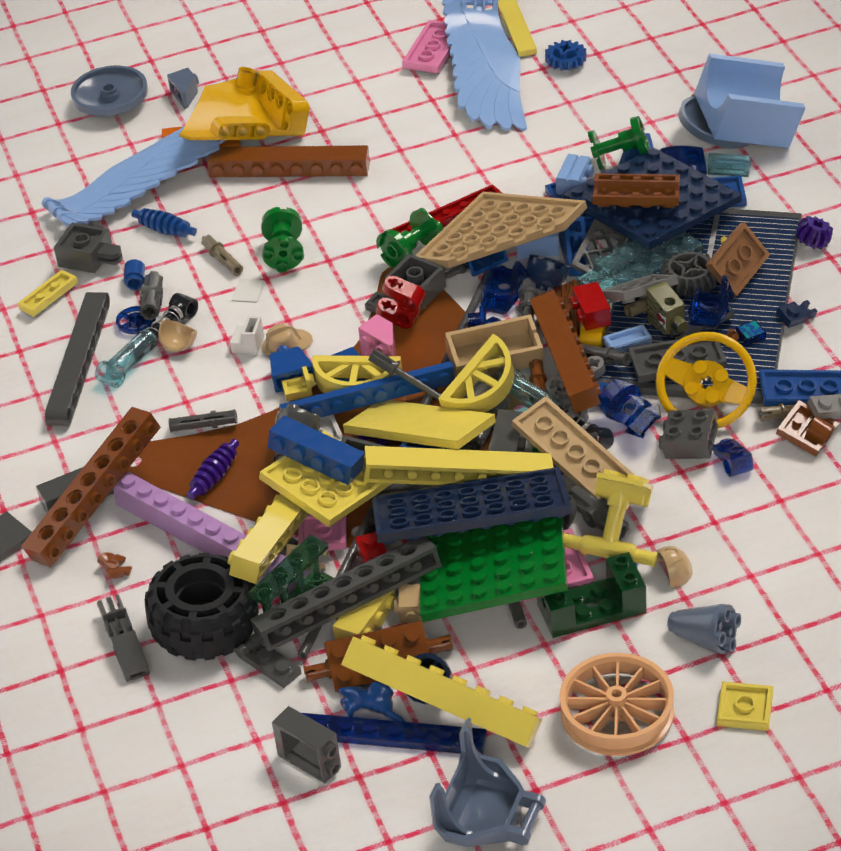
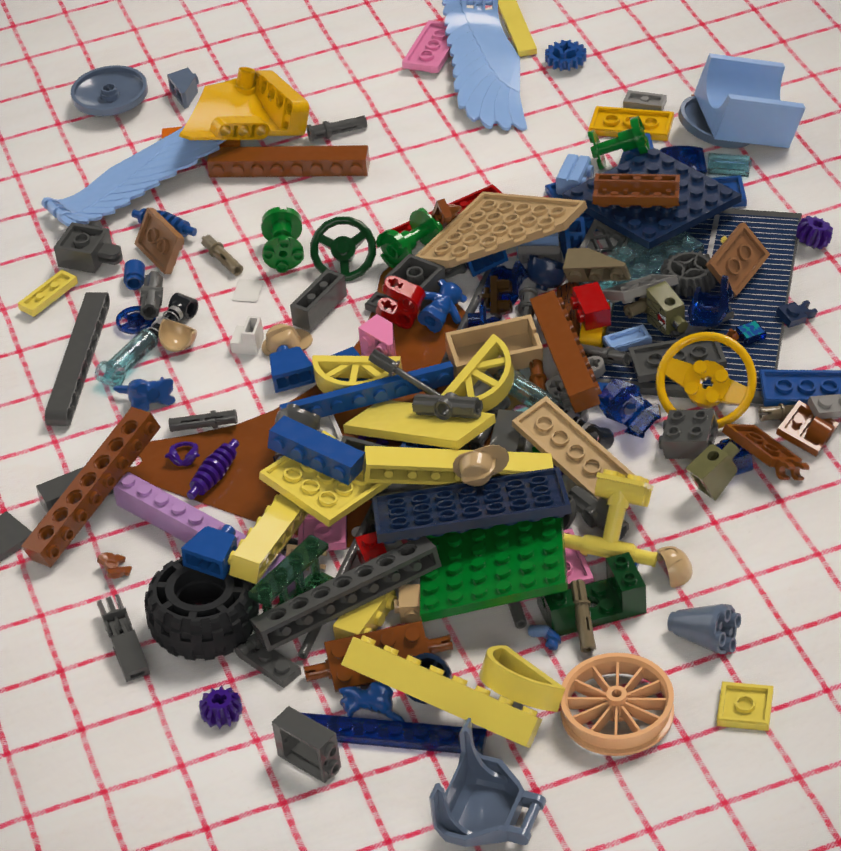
(143, 392): none -> blue animal
(159, 240): none -> medium nougat plate
(189, 458): none -> dark purple piece
(210, 551): none -> blue torso
(220, 707): none -> dark purple gear
(299, 387): light yellow bracket -> none
(318, 300): none -> dark grey brick
(328, 129): none -> dark grey pin
(343, 247): none -> dark green piece
(444, 302): none -> blue piece
(445, 213): none -> dark orange tile
(447, 406): none -> dark grey piece
(480, 464): none -> tan piece
(493, 297): none -> dark brown hips
(519, 680): none -> light yellow window
(551, 252): none -> light grey tile
(553, 638): none -> arm
(583, 617): none -> dark tan axle
(591, 266): none -> dark tan slope
(612, 120): none -> yellow tile
(644, 101): none -> light grey plate
(714, 469): none -> olive torso
(766, 450): none -> dark orange tile

